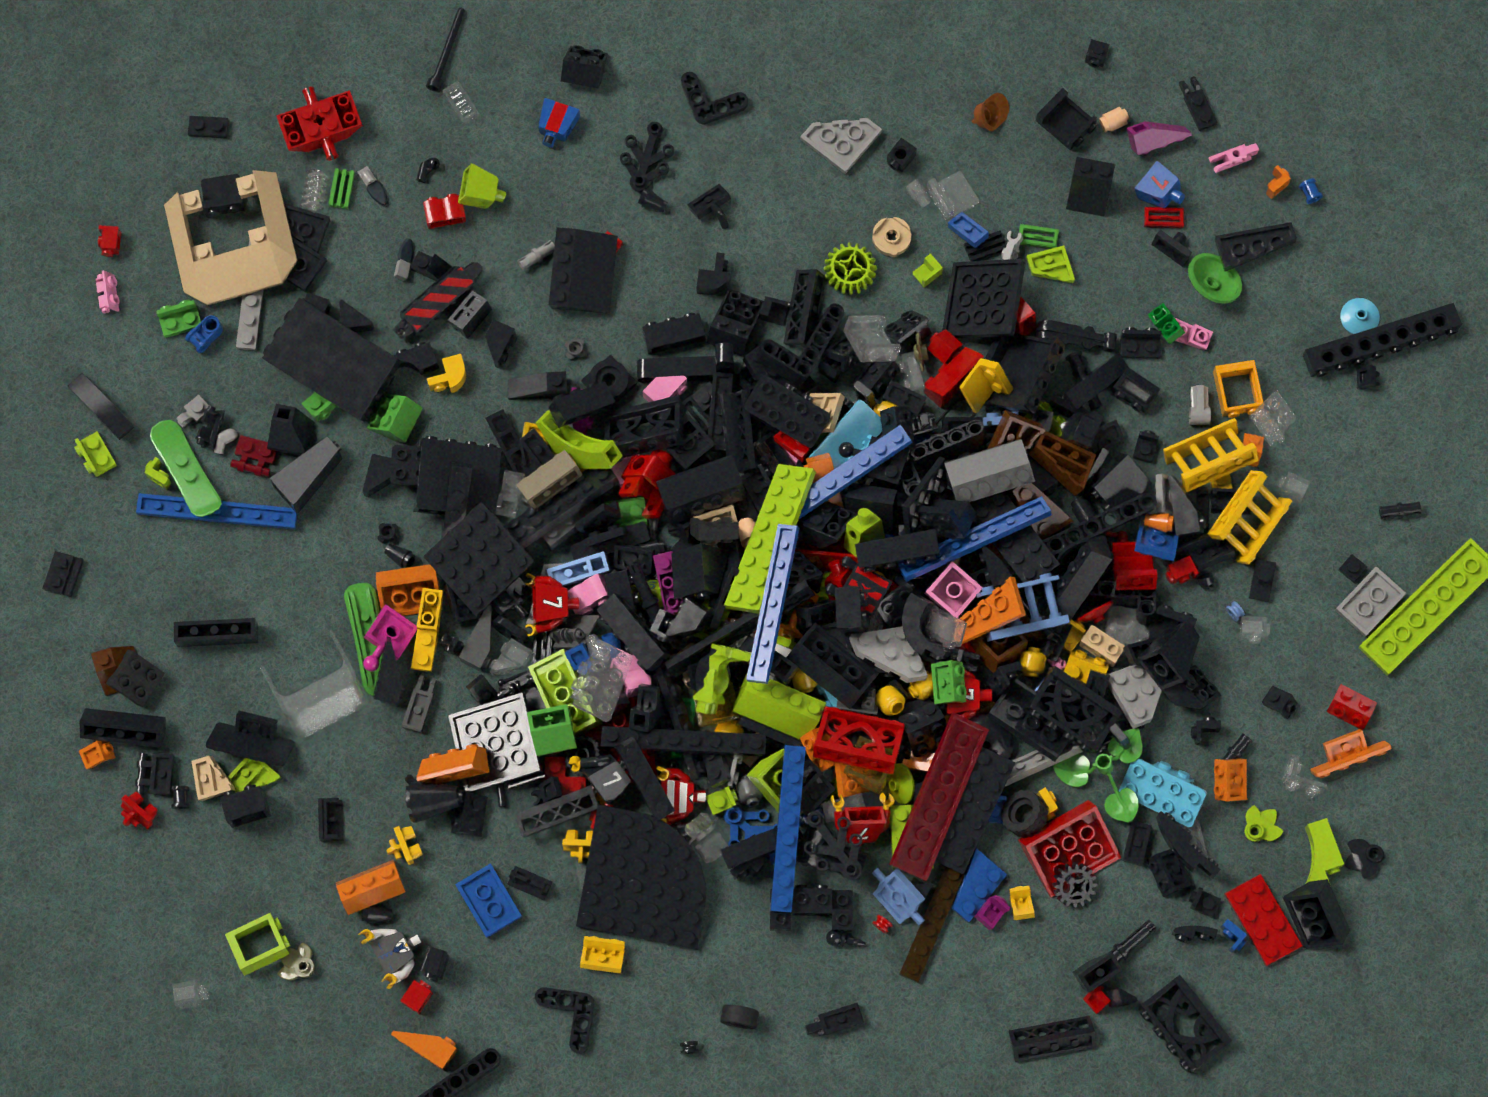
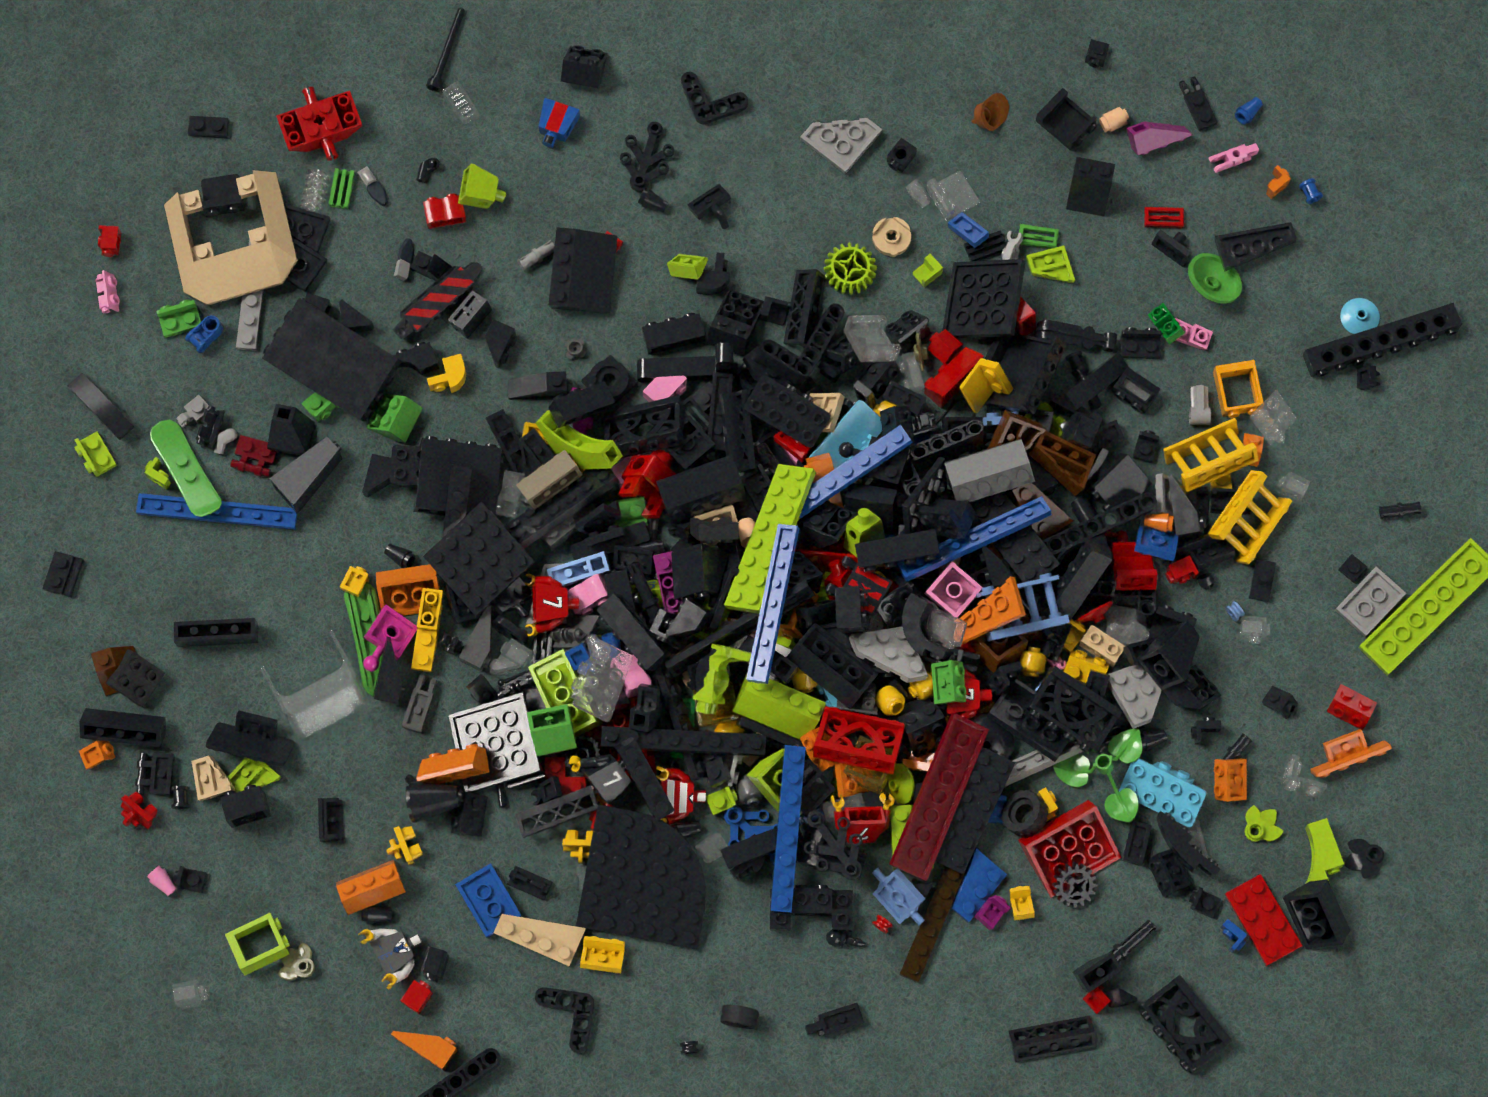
(161, 880): none -> bright pink cone
(189, 879): none -> black bracket
(354, 580): none -> yellow bracket
(383, 528): black plate -> none
(544, 937): none -> tan wing
(687, 266): none -> lime slope
(700, 827): clear hinge -> none
(1120, 737): black tile -> none
(1152, 739): none -> black cone
(1159, 187): torso -> none
(1187, 933): black slope -> none
(1246, 112): none -> blue cone

